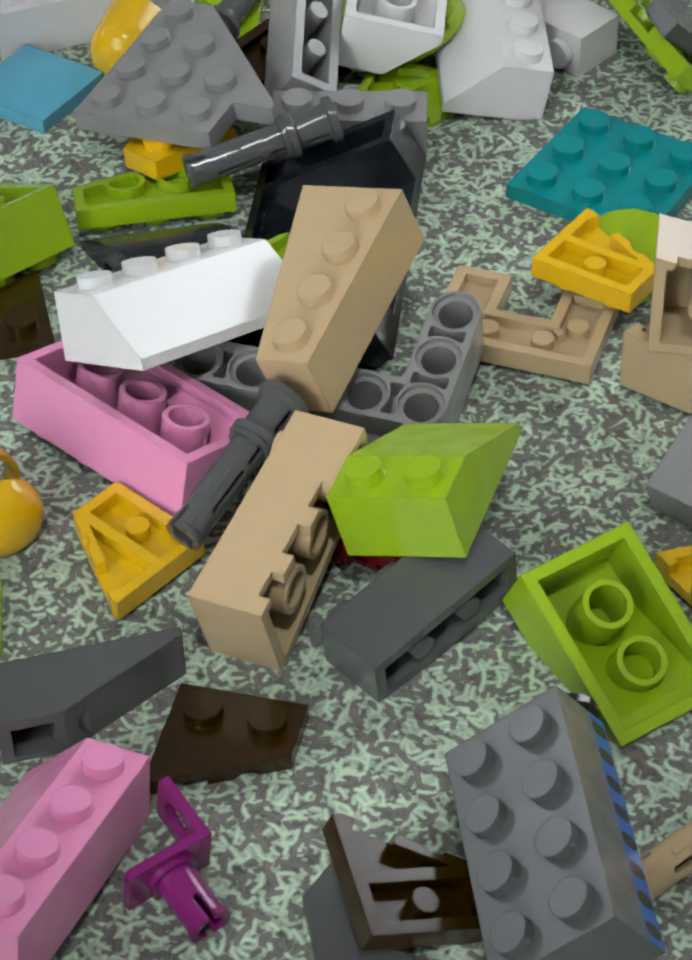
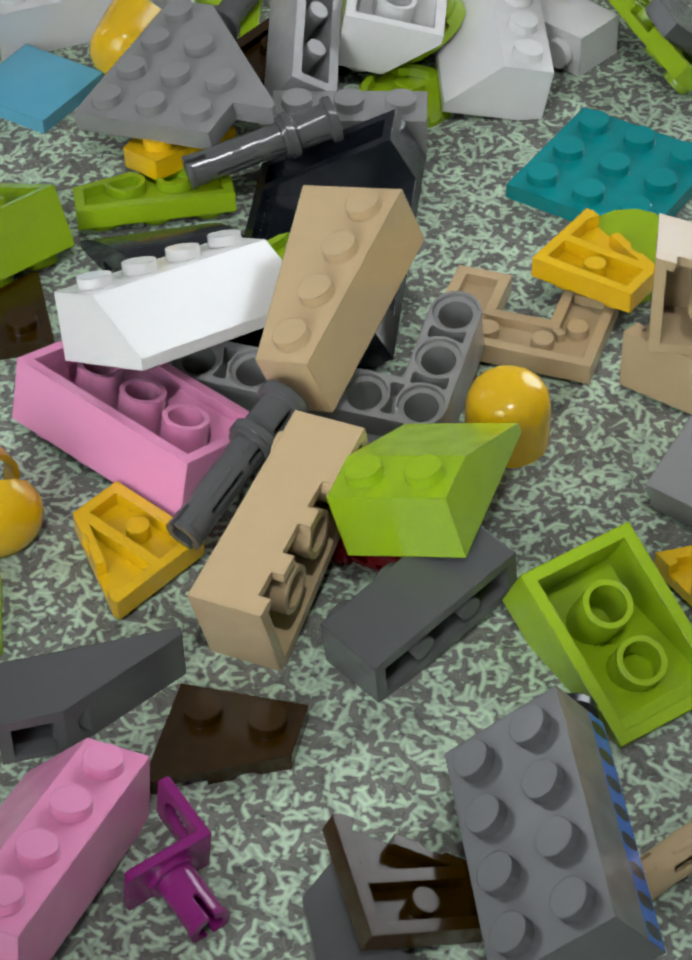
(513, 396): none -> yellow helmet

